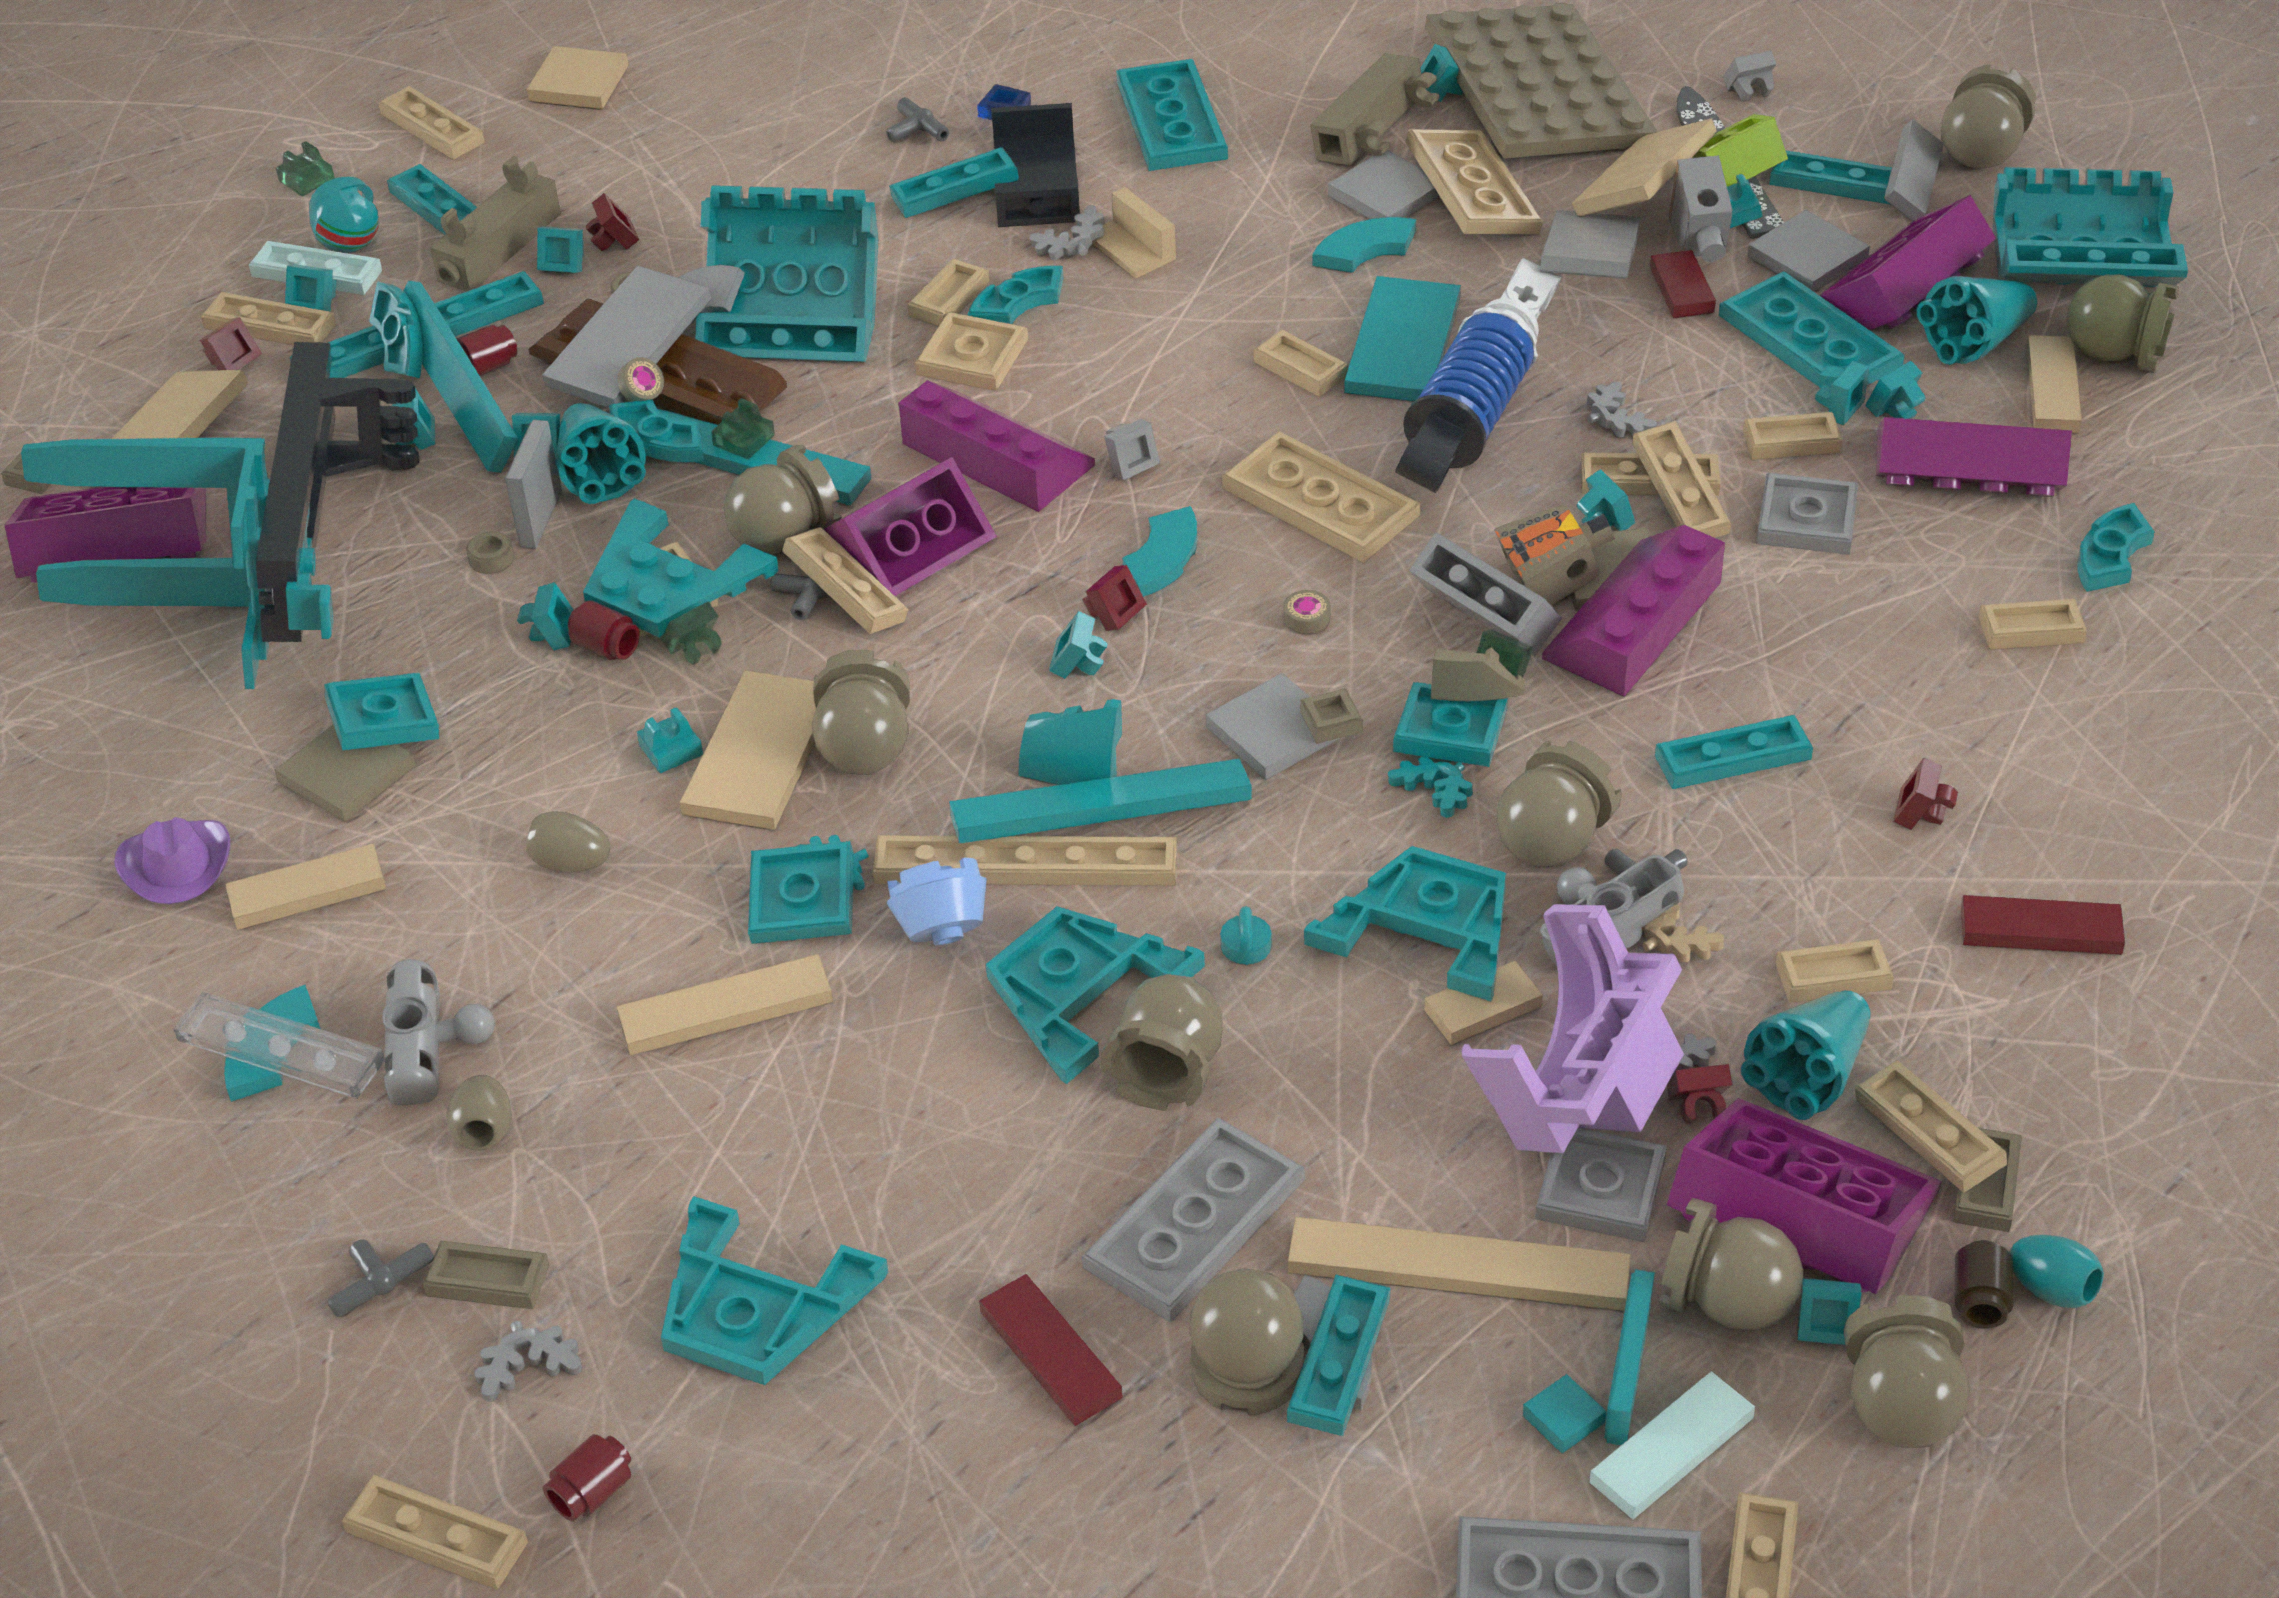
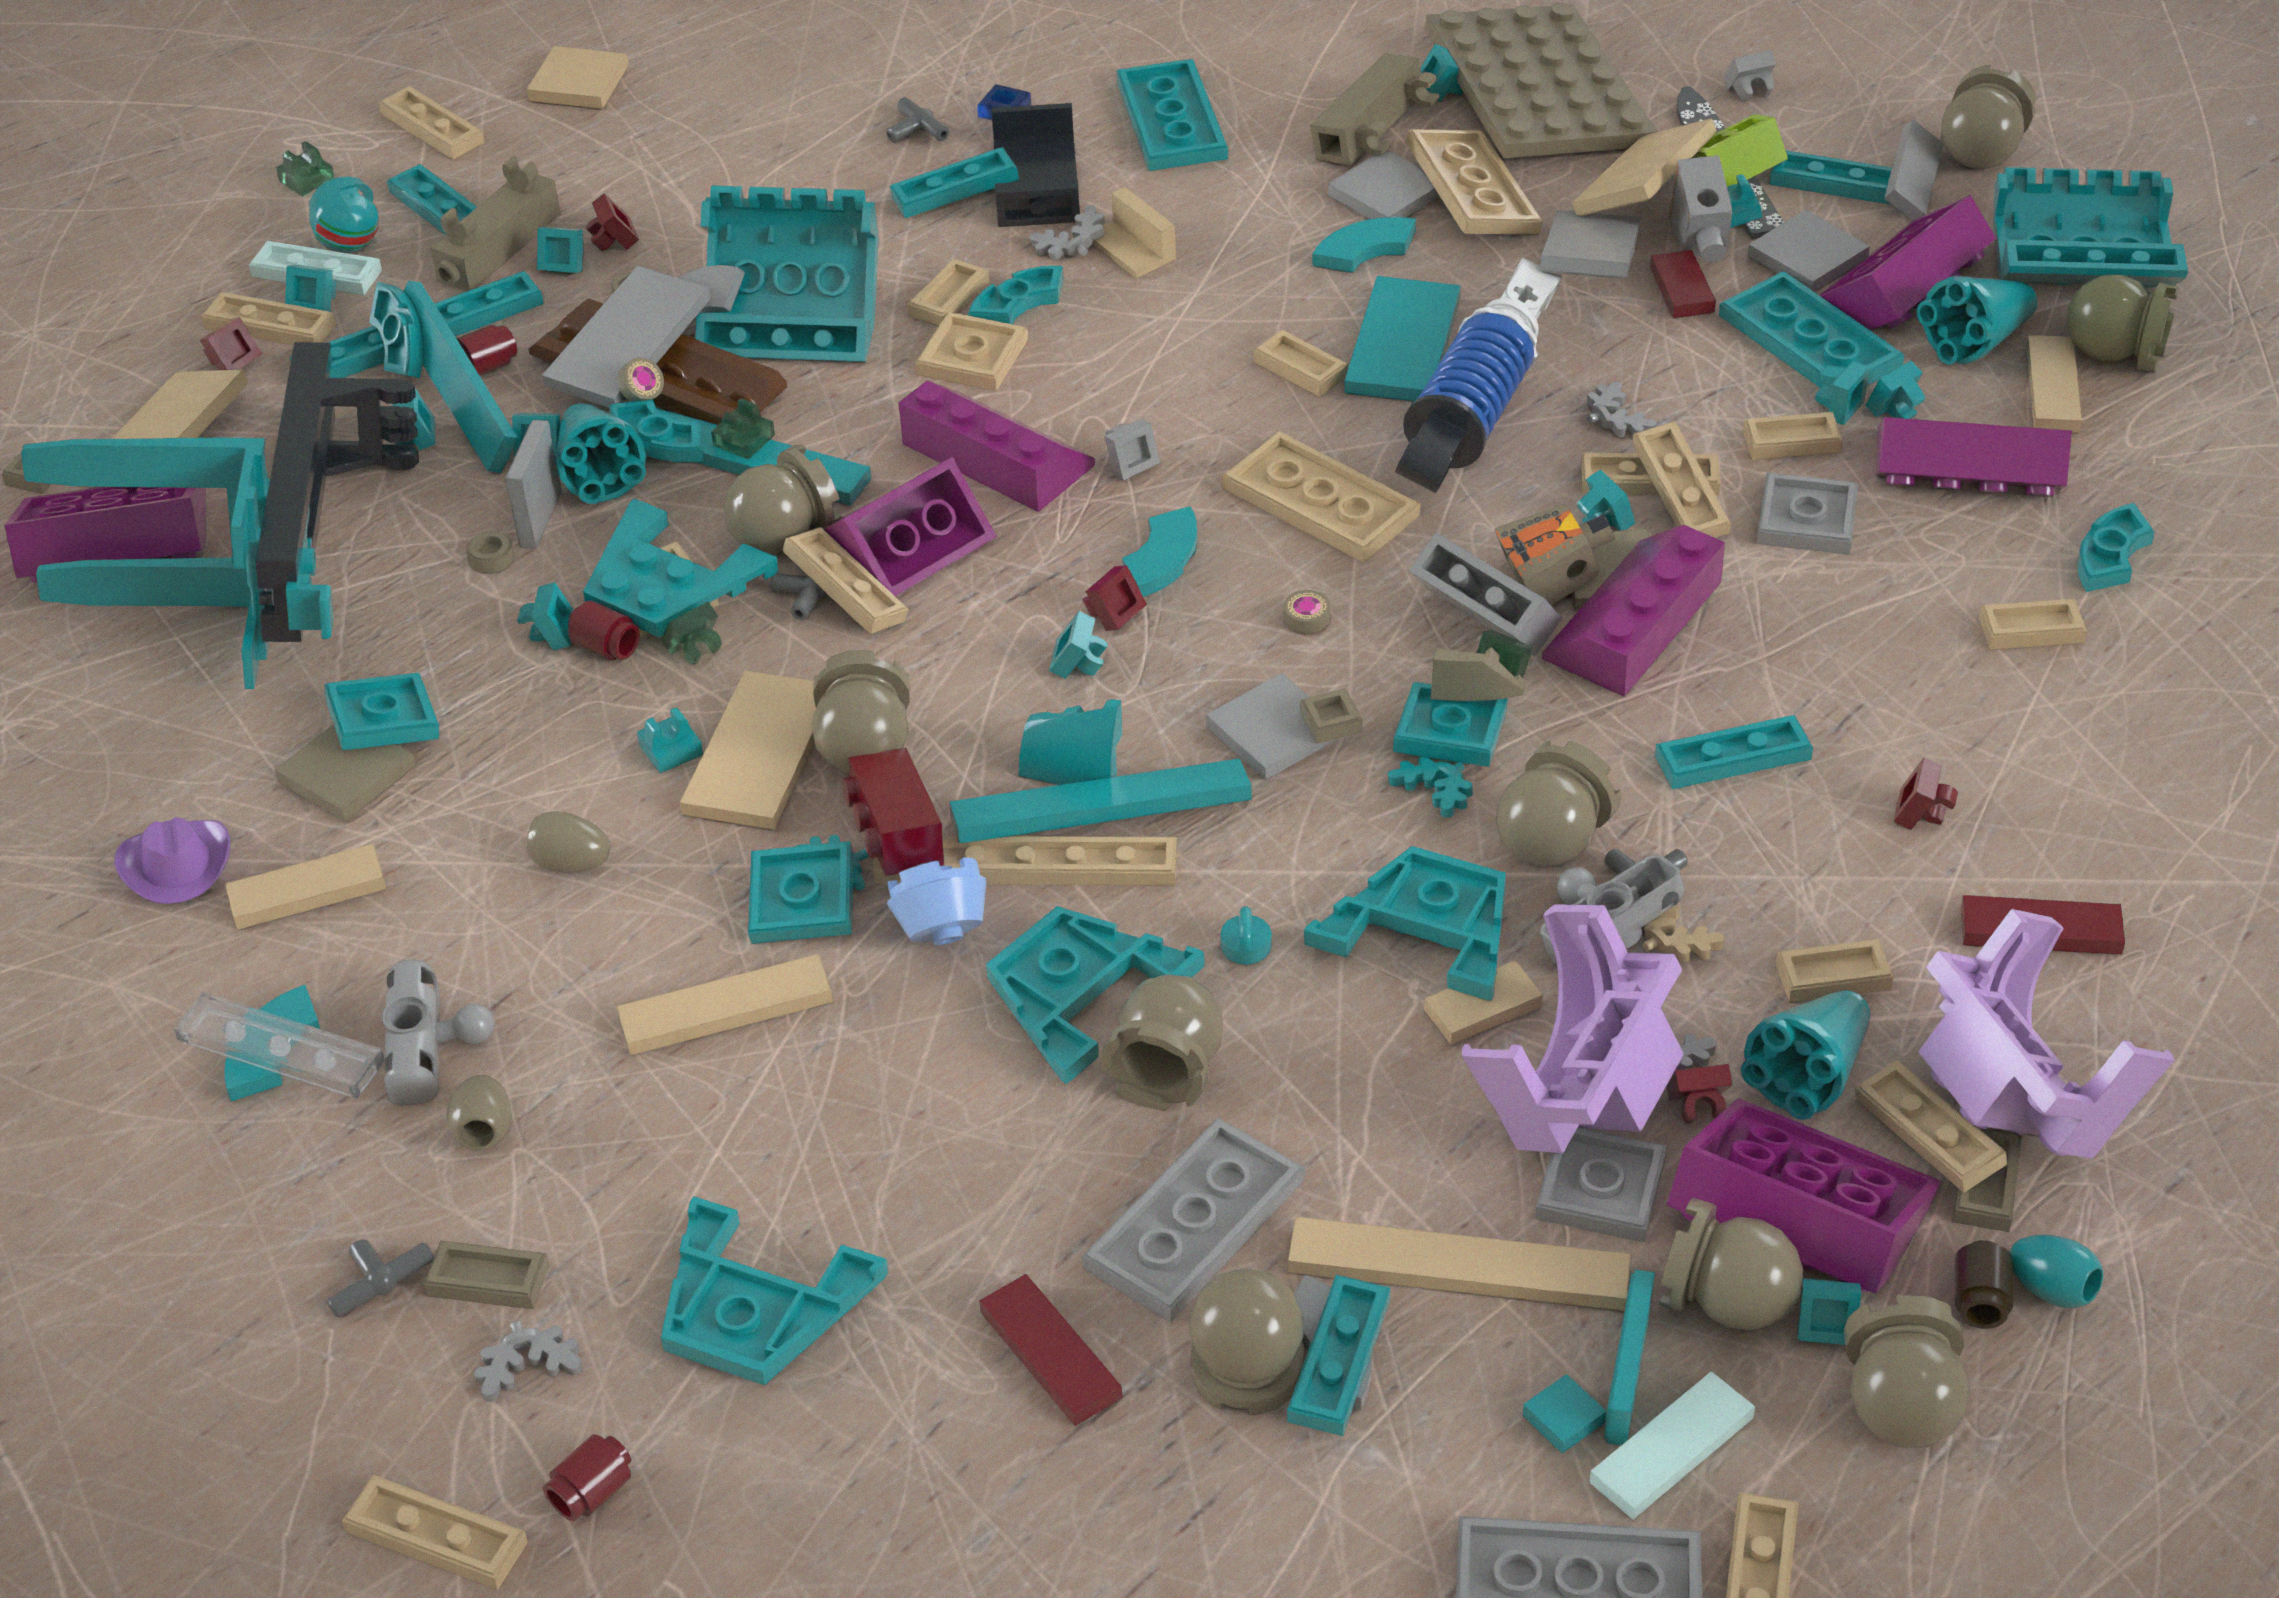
(893, 810): none -> dark red brick
(2003, 1067): none -> lavender piece

